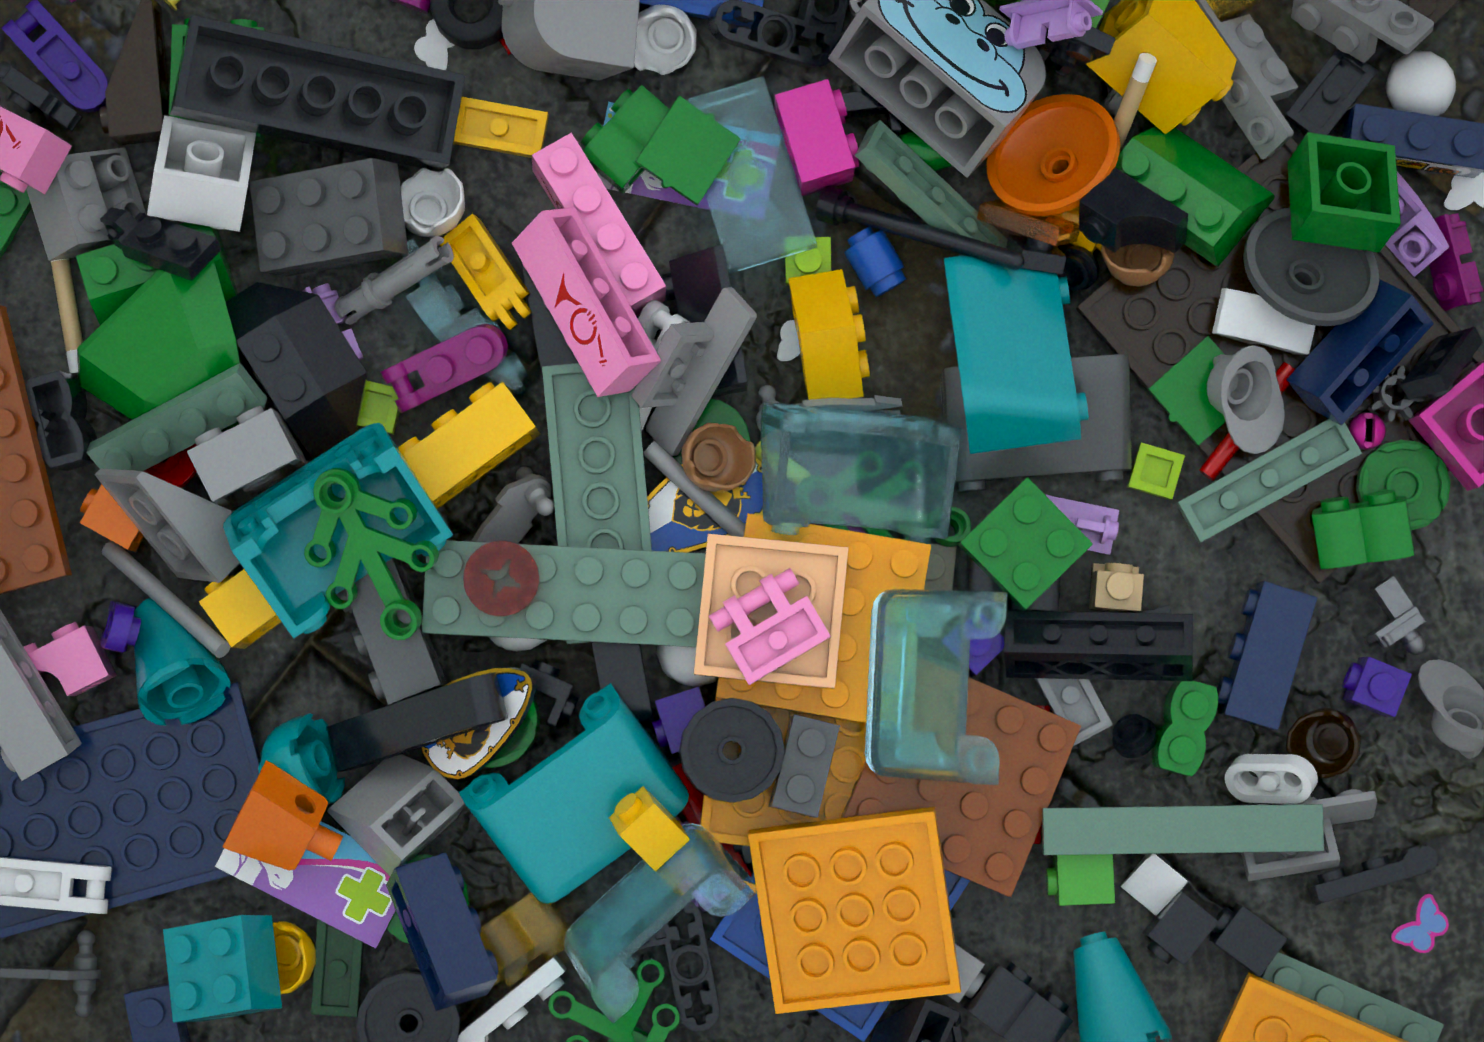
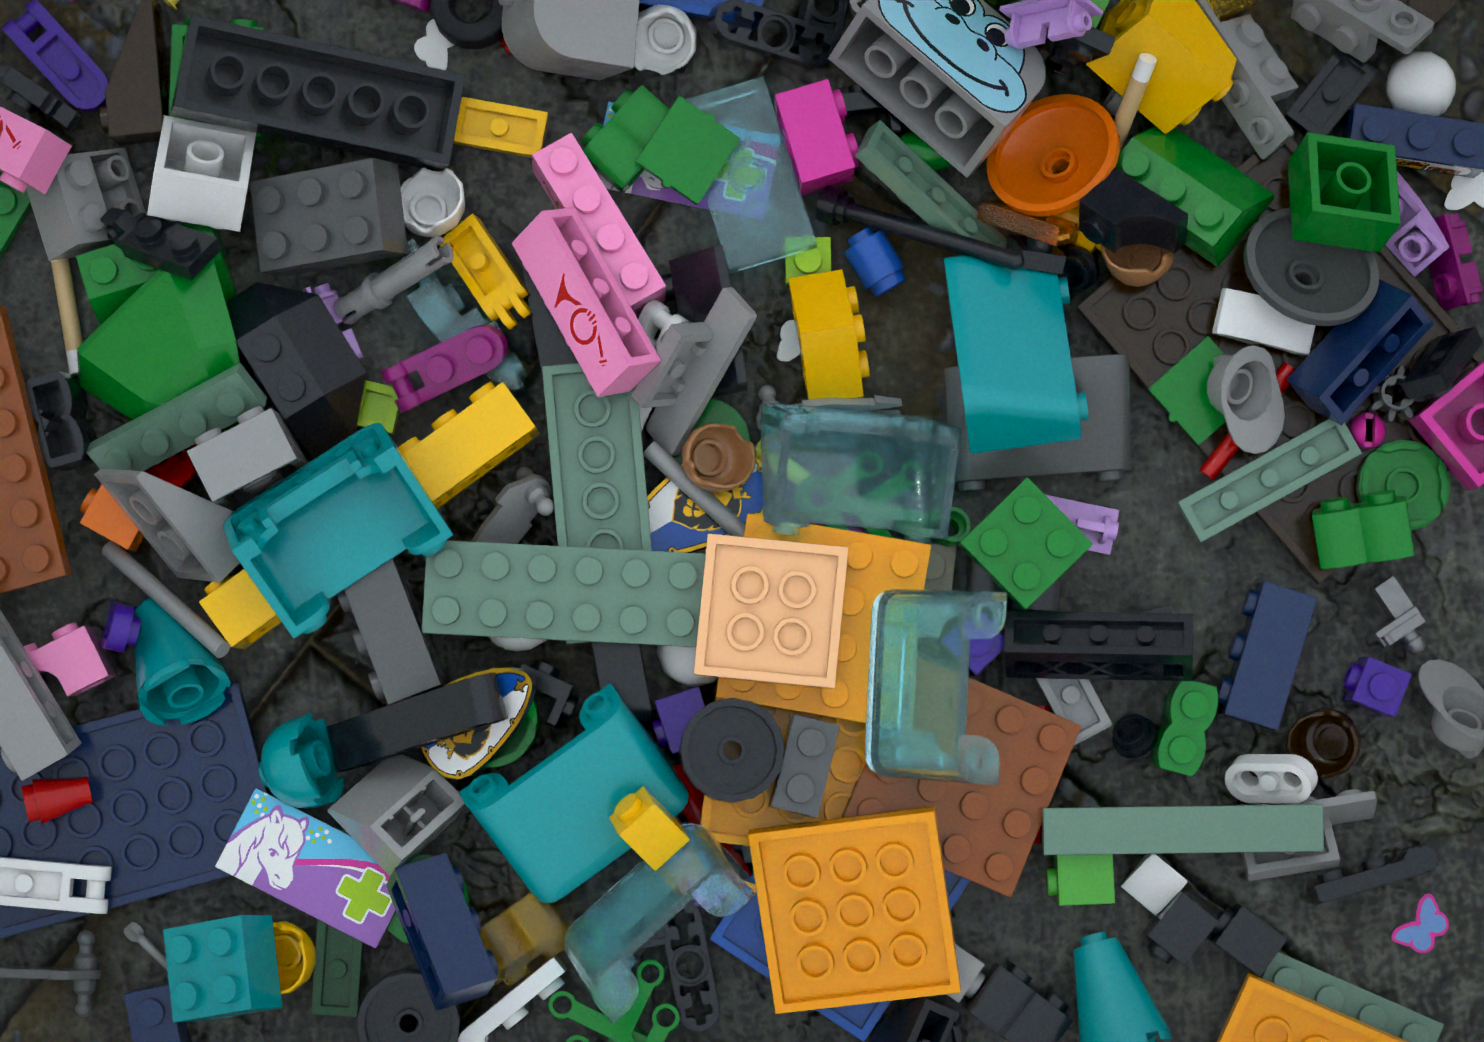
(55, 797): none -> red cone
(136, 934): none -> light grey hinge
(281, 821): orange torso -> none
(366, 546): green plant -> none
(493, 557): clear red gear -> none
(776, 639): bright pink plate -> none
(1116, 587): tan brick -> none
(1155, 471): lime plate -> none

